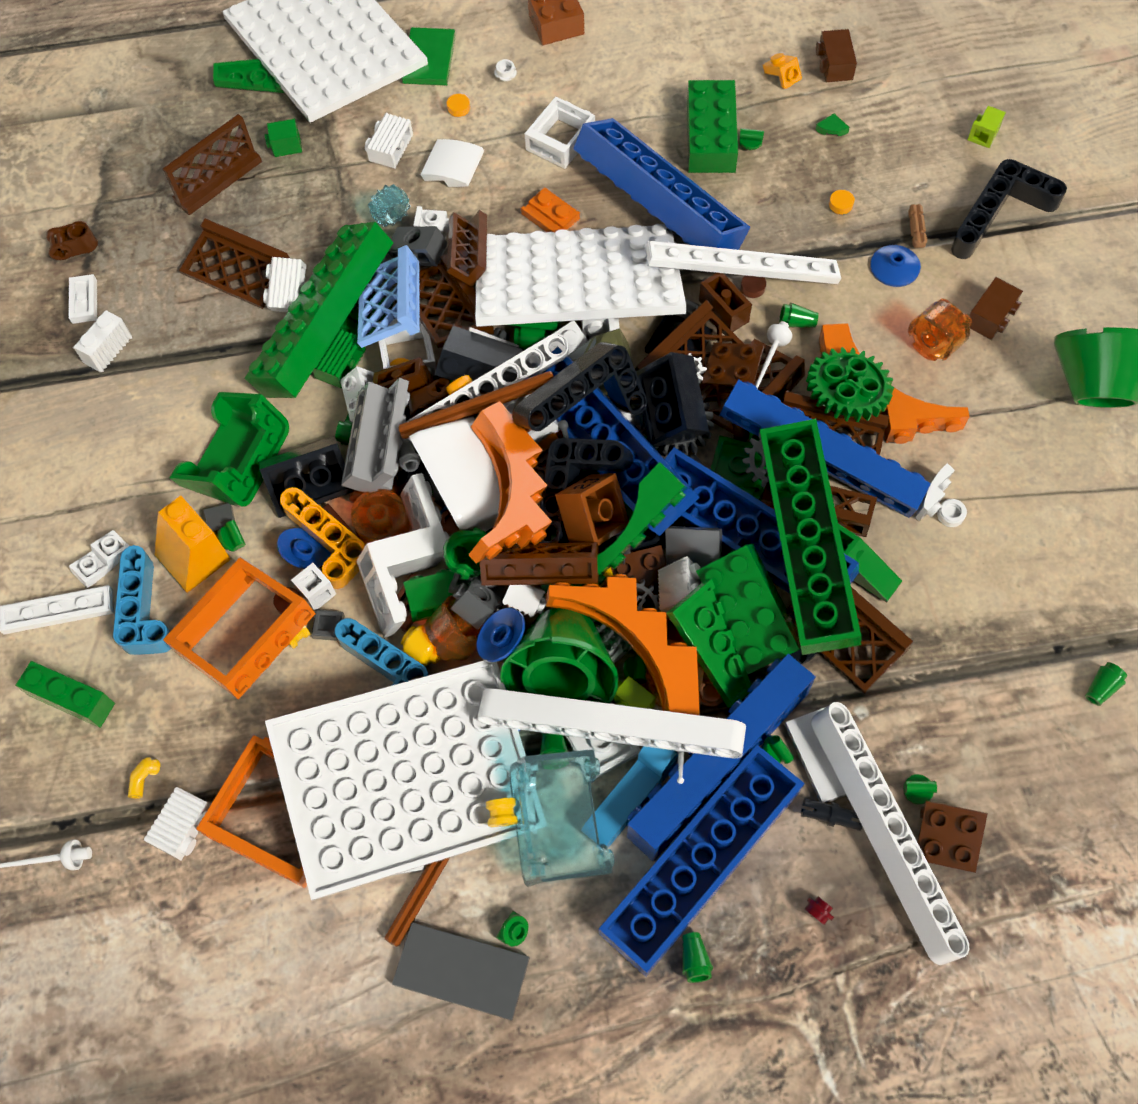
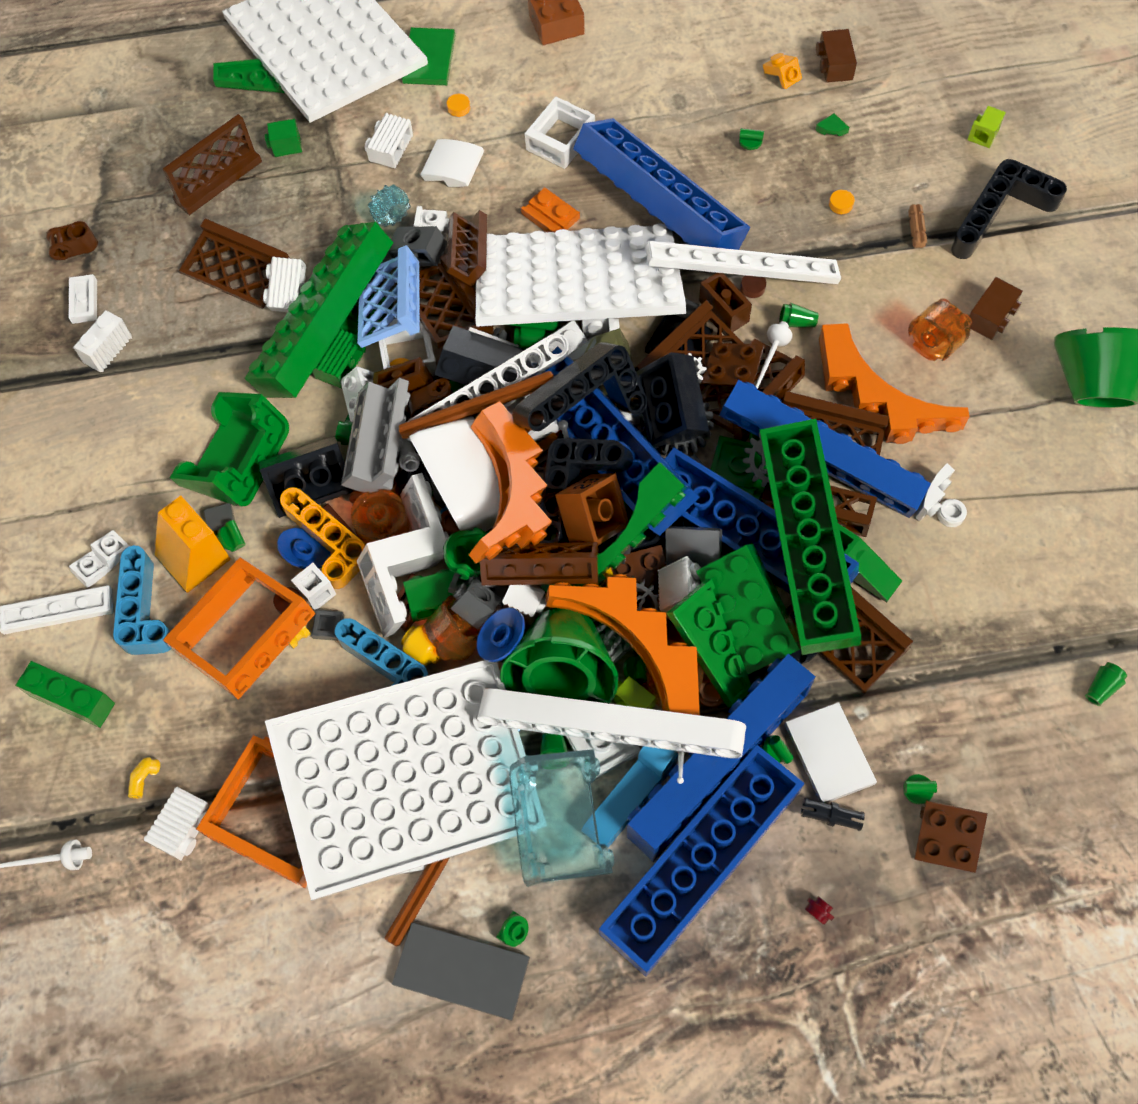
(458, 384): light orange tile -> none
(501, 812): yellow wheel -> none
(505, 70): white plate -> none
(695, 959): green cone -> none
(712, 126): green brick -> none
(849, 384): green gear -> none
(890, 835): white beam -> none
(894, 273): blue dish -> none

